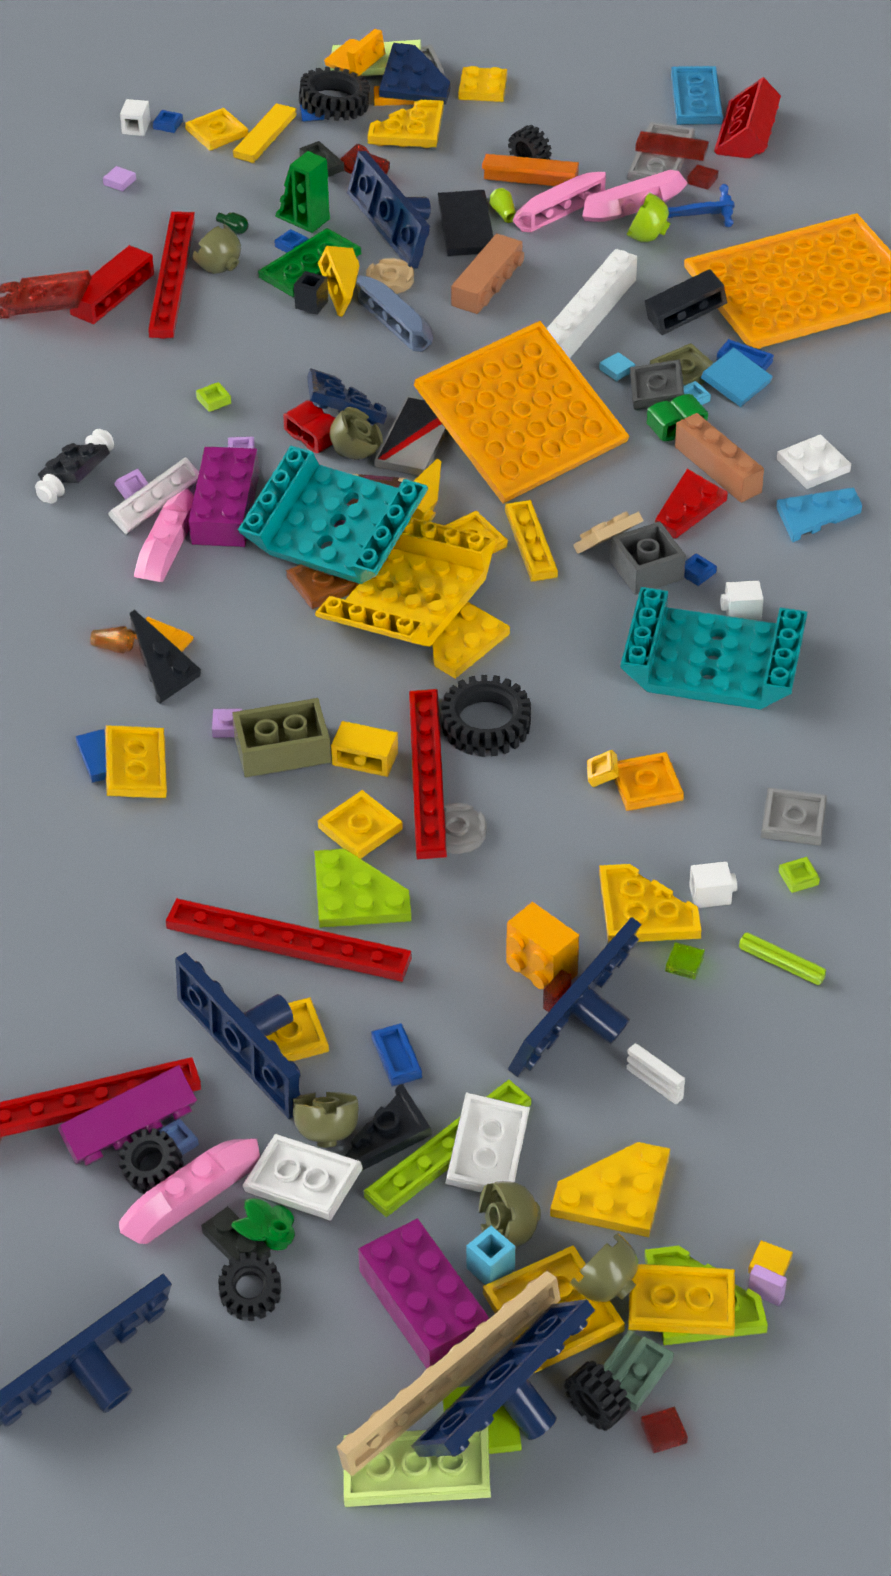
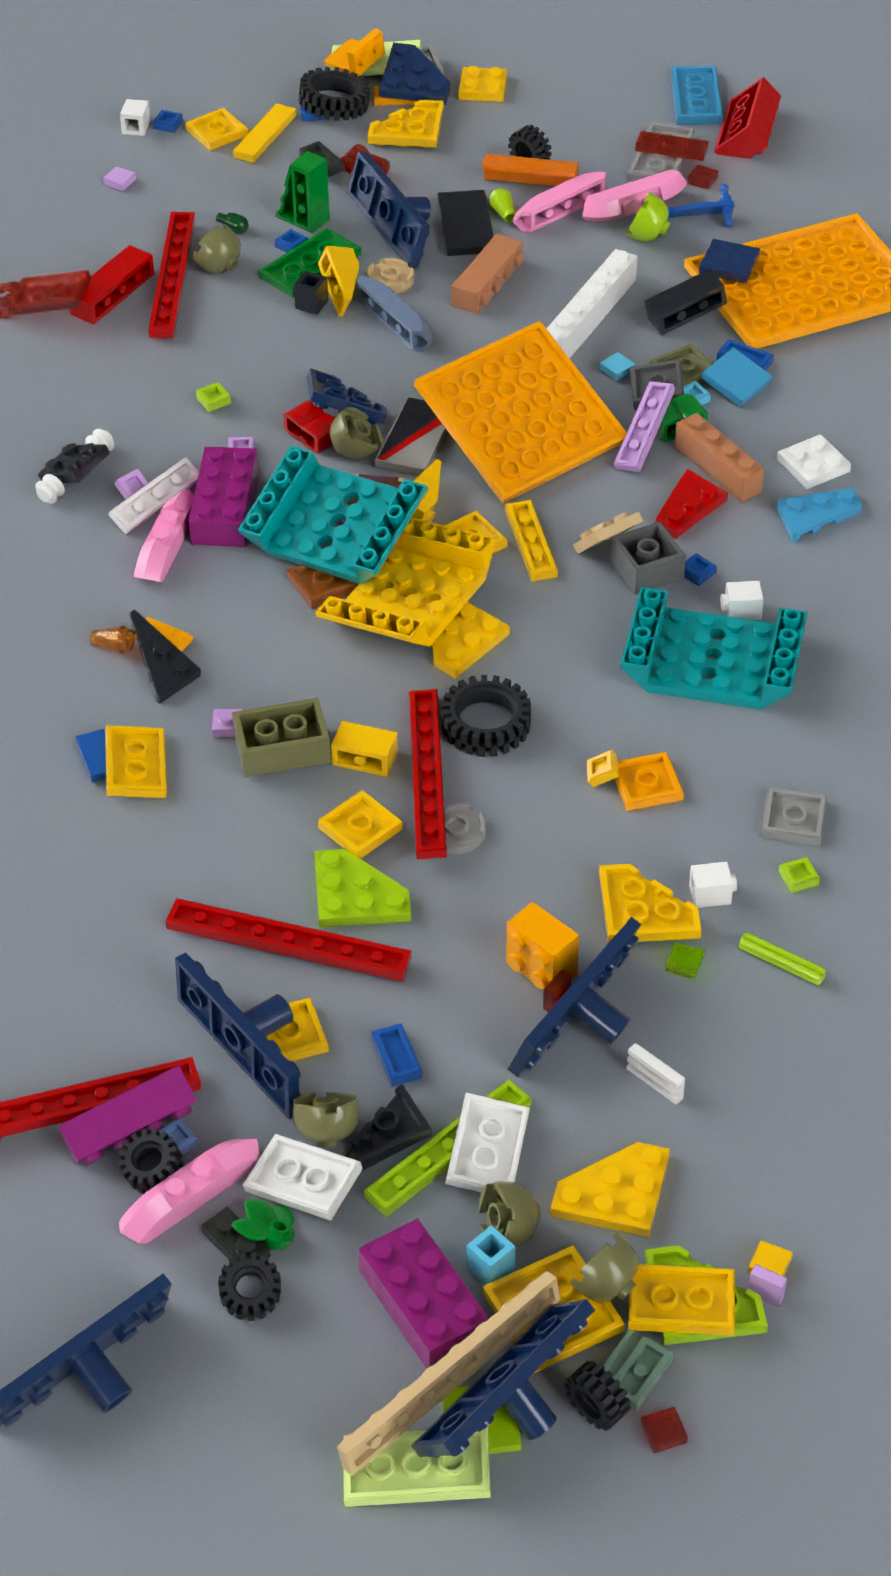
(644, 426): none -> lavender tile
(730, 260): none -> dark blue tile

